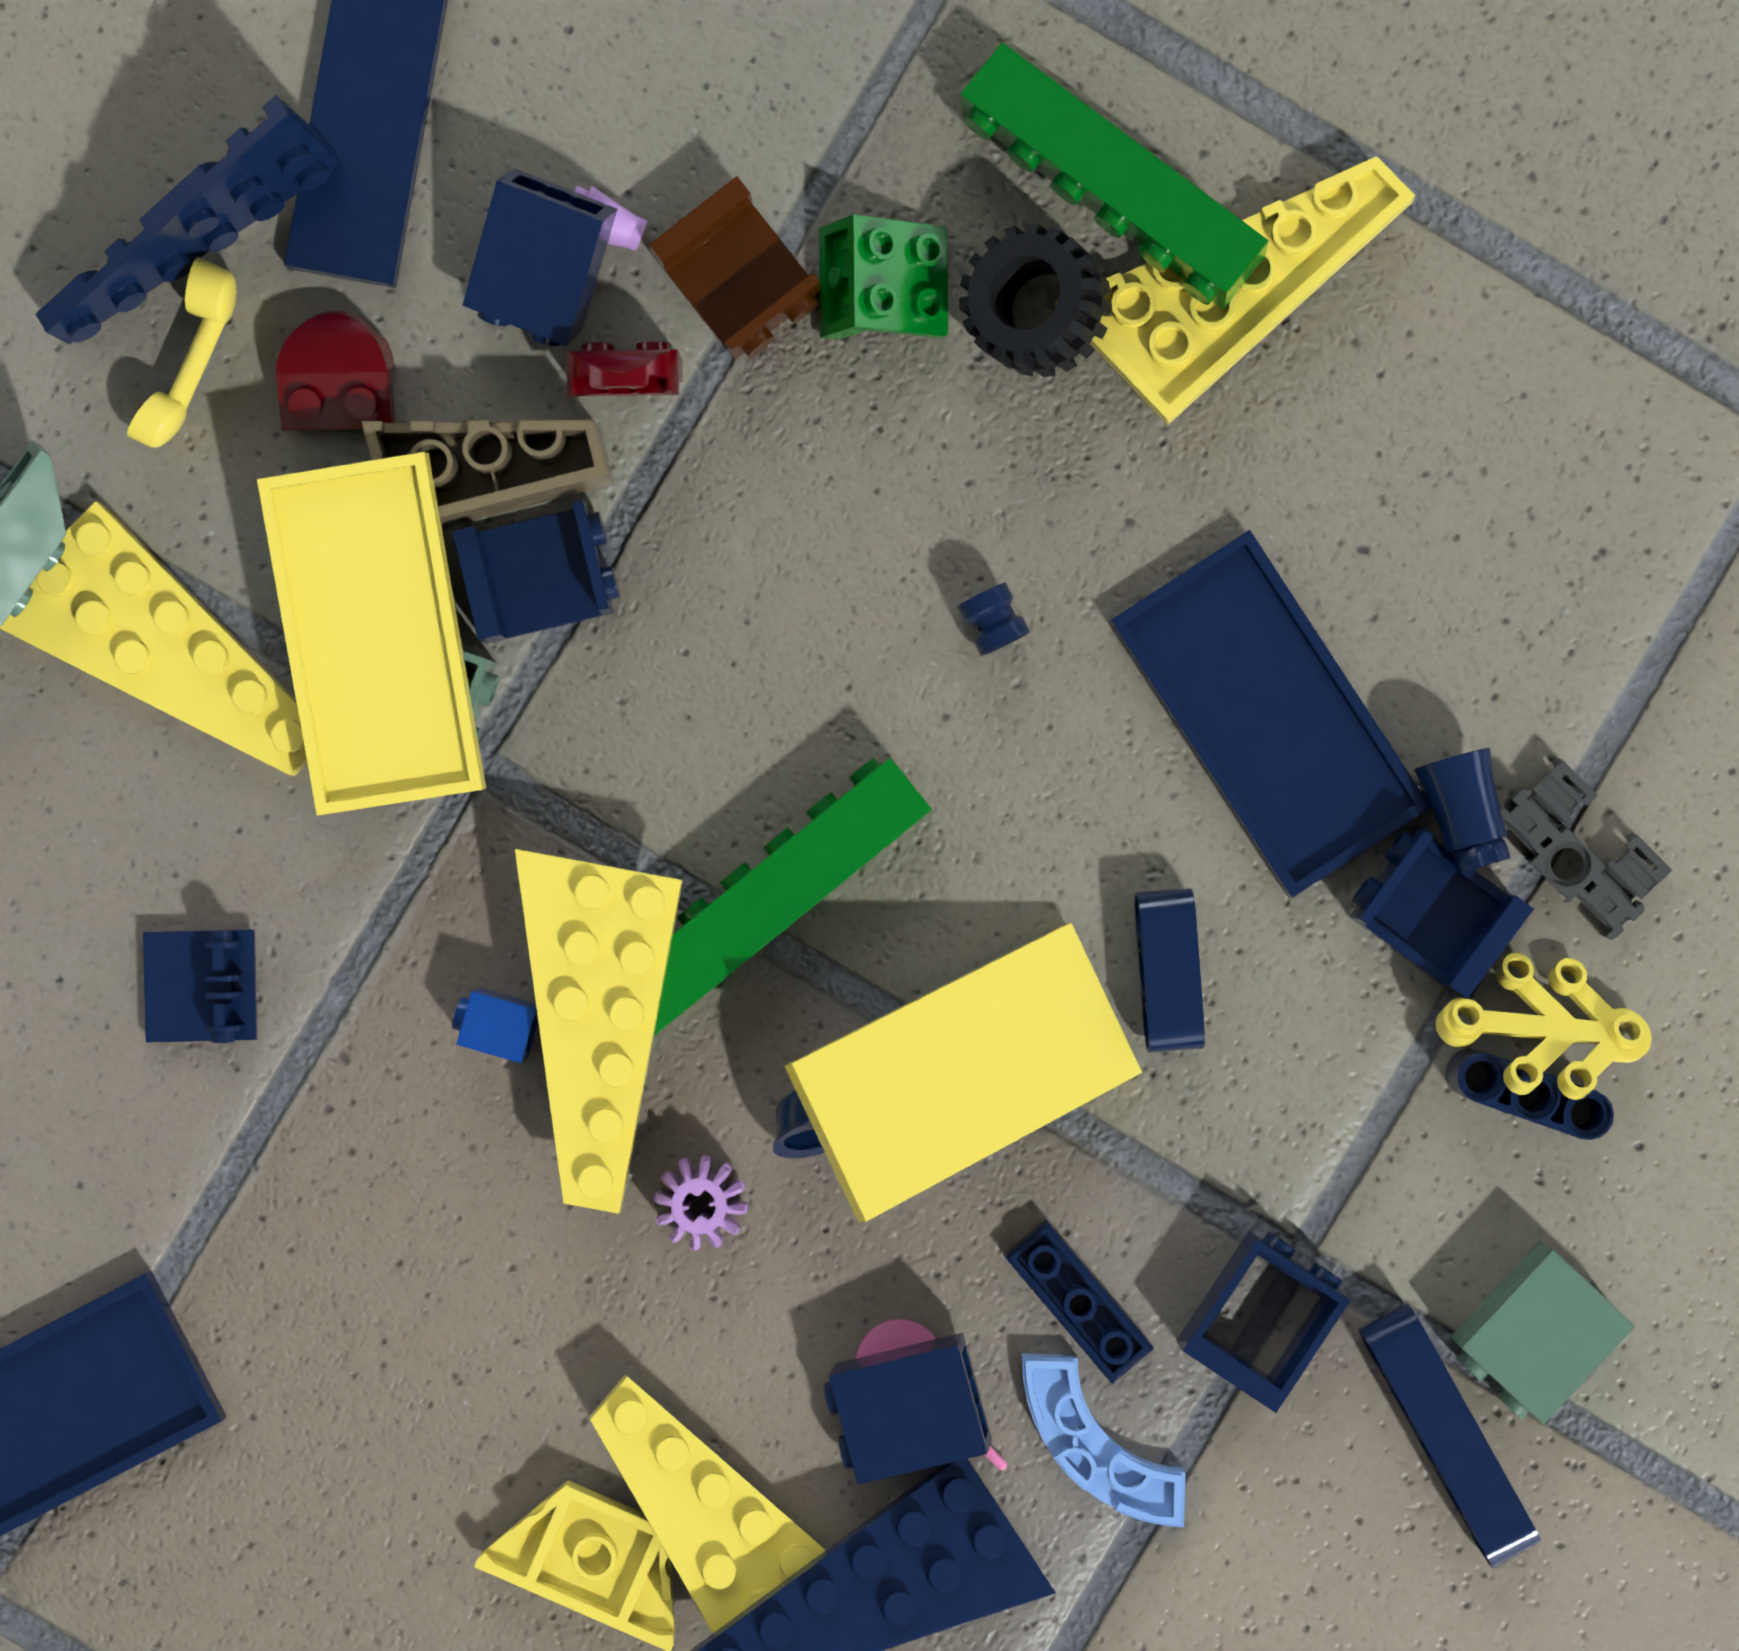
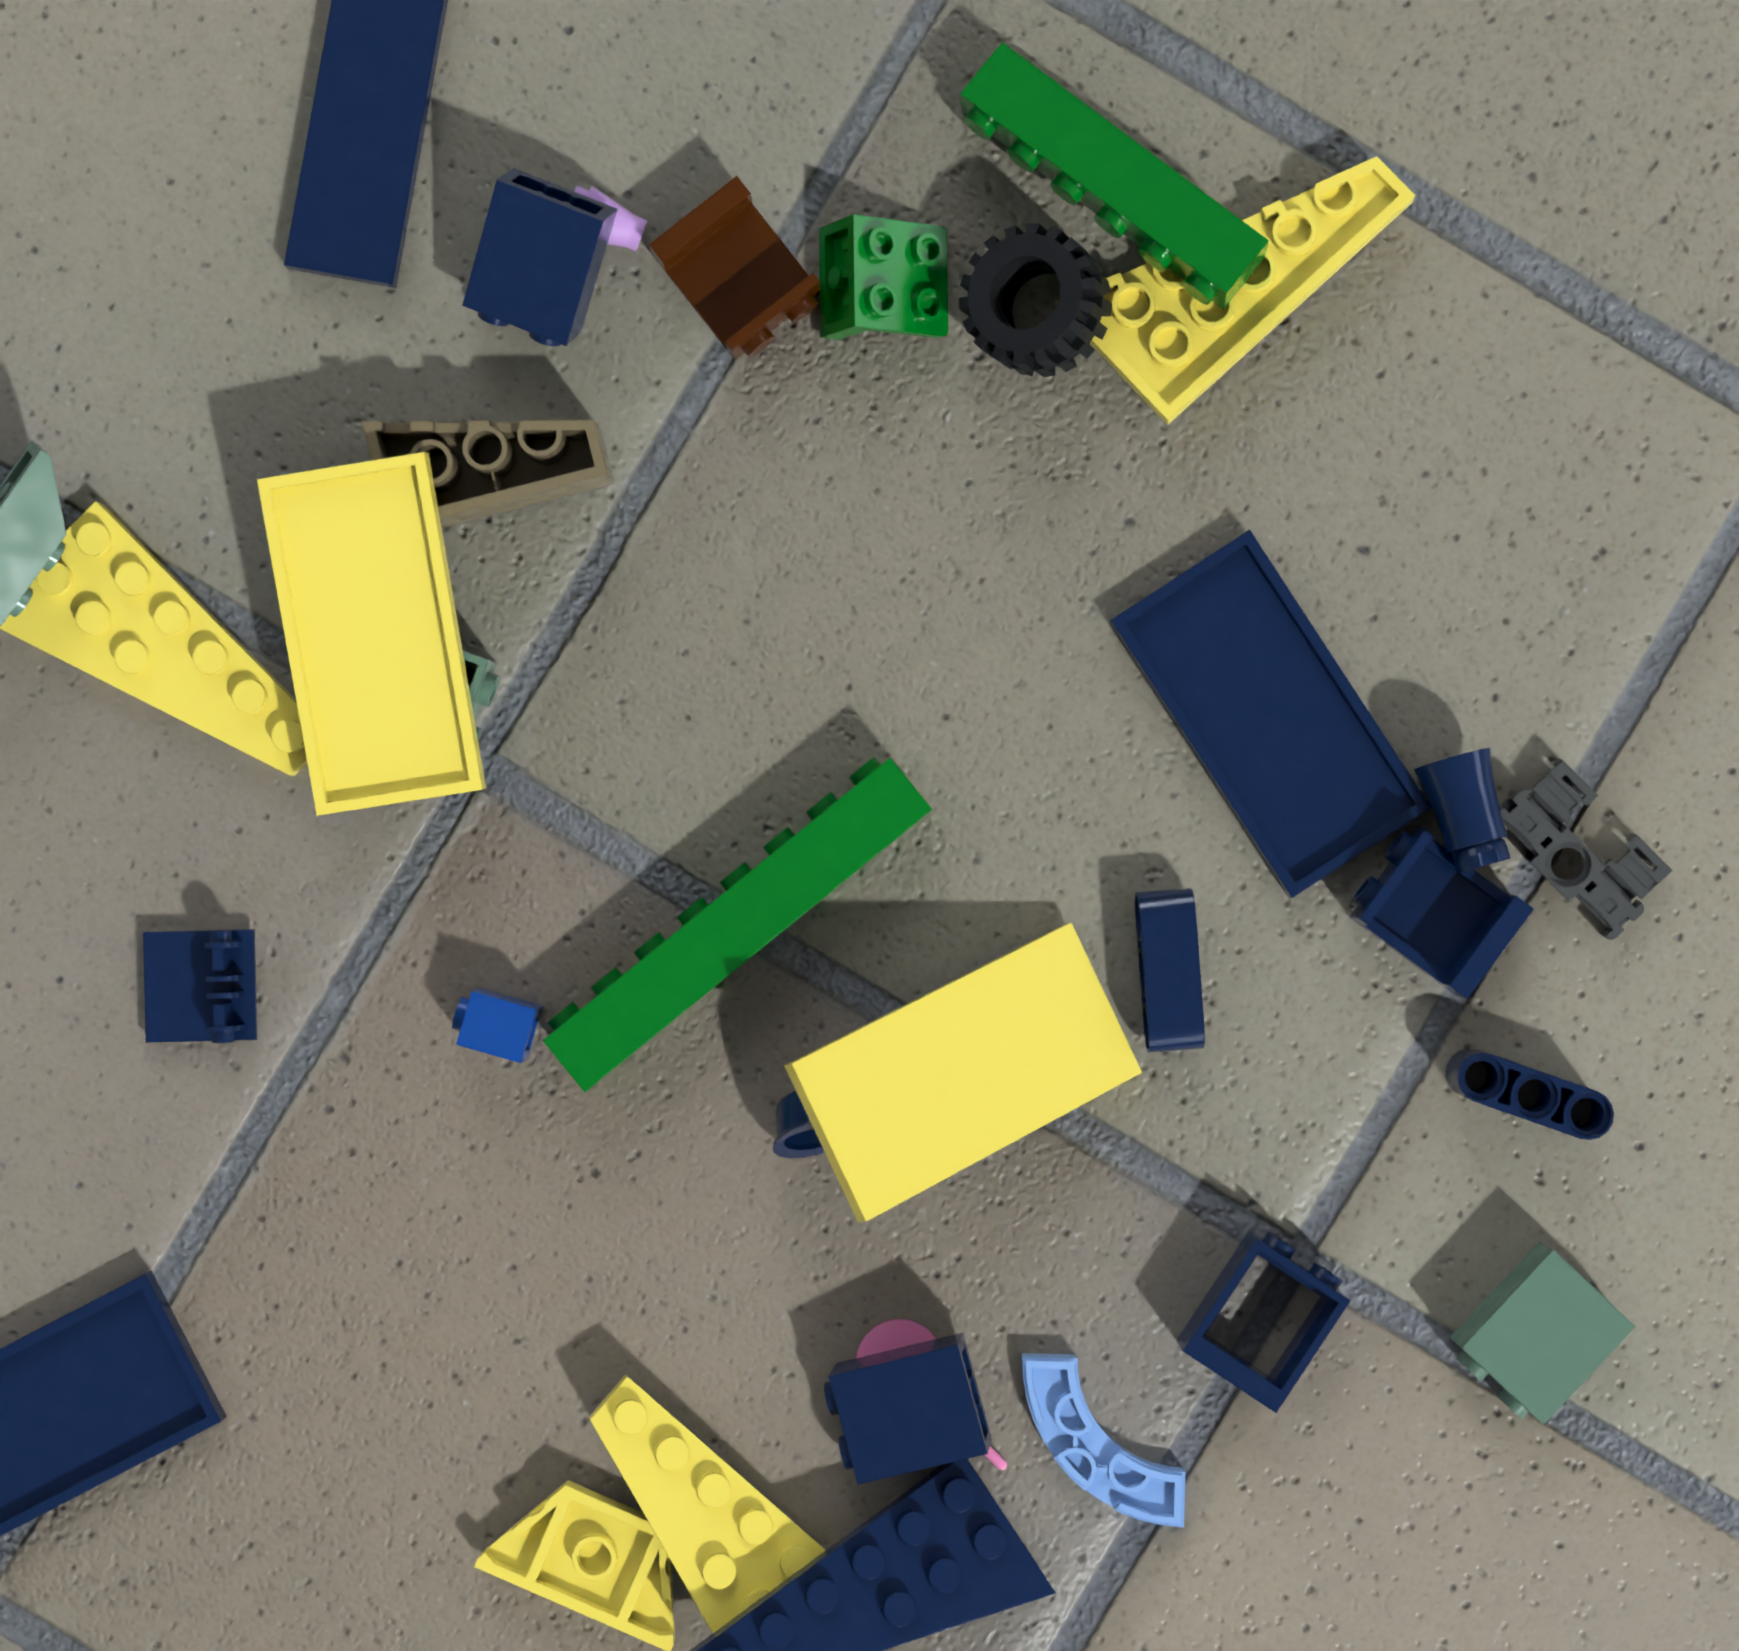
(197, 218): dark blue wing -> none
(212, 297): light yellow piece -> none
(334, 374): dark red slope -> none
(536, 573): dark blue panel -> none
(598, 981): light yellow wing -> none
(611, 372): dark red slope -> none
(705, 1221): lavender gear -> none
(994, 618): dark blue wheel -> none
(1056, 1278): dark blue tile -> none
(1449, 1435): dark blue beam -> none
(1552, 1025): light yellow plant -> none

